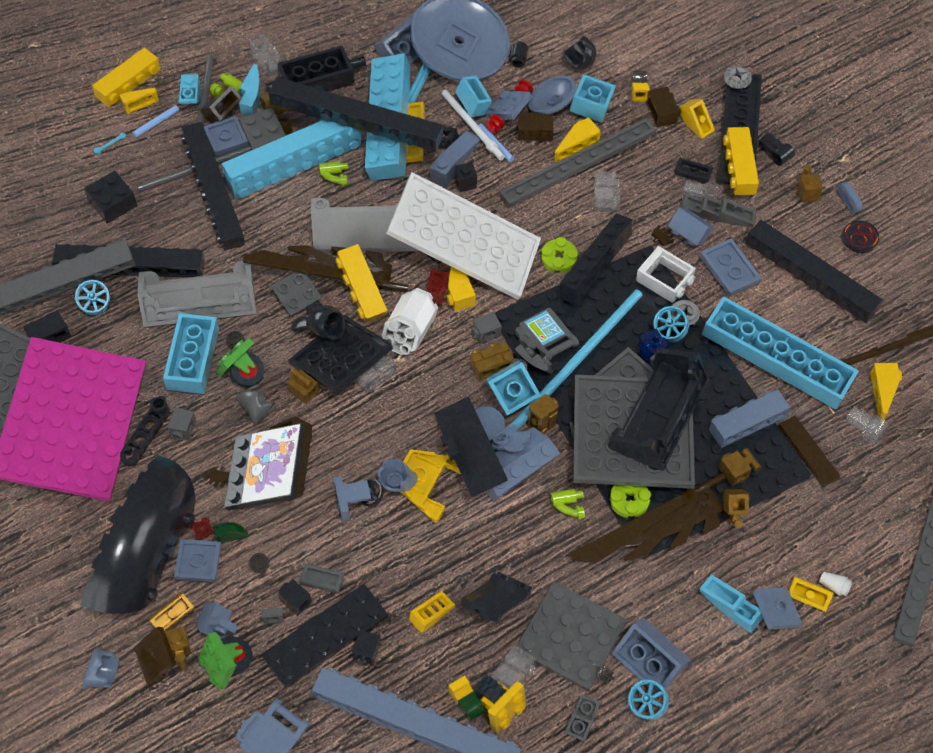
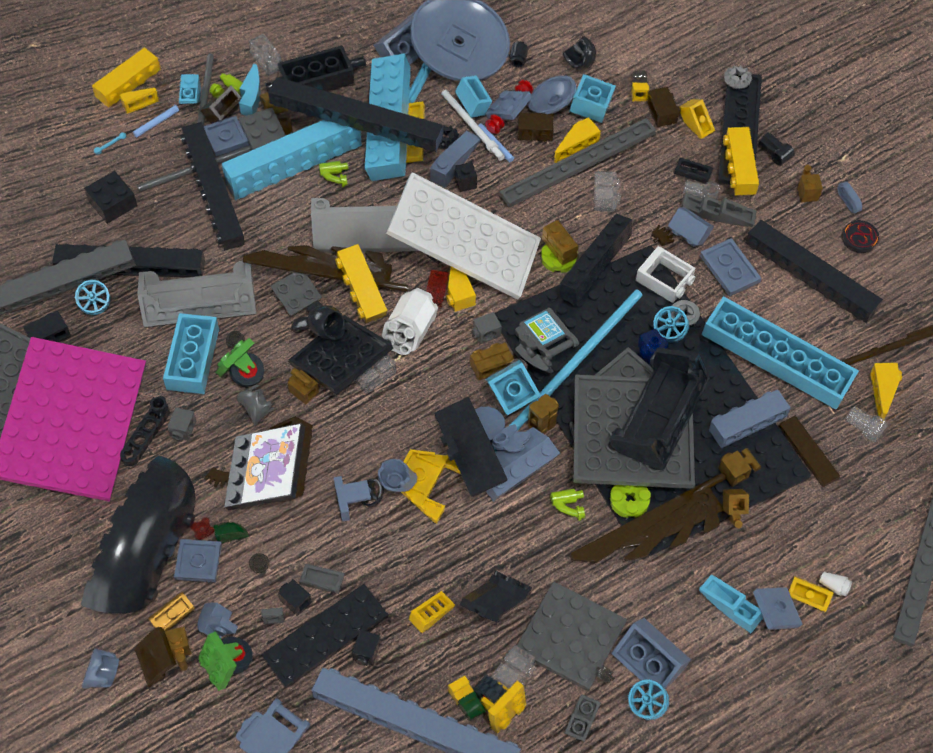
(560, 242): none -> pearl gold brick

